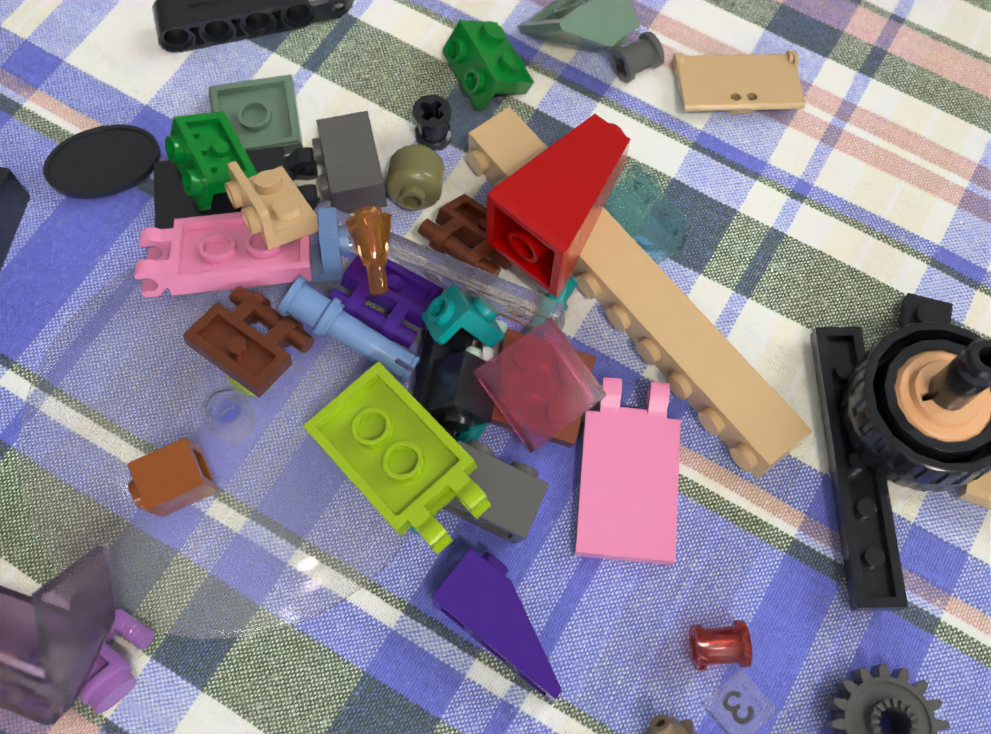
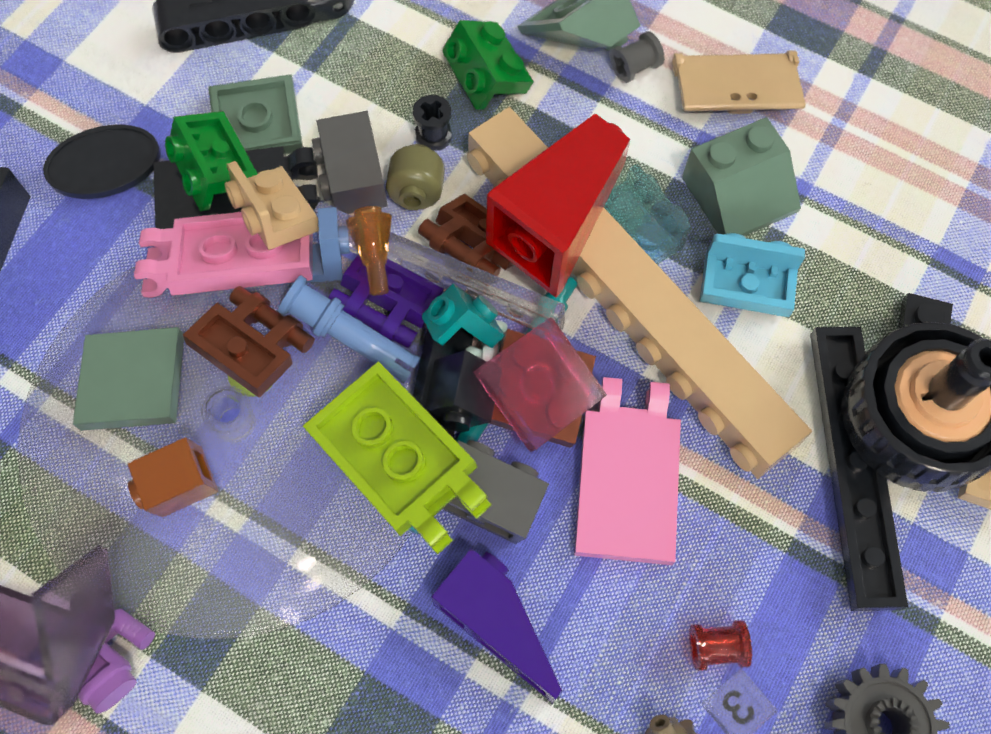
(129, 379): none -> sand green tile
(743, 179): none -> sand green slope
(751, 274): none -> medium azure bracket

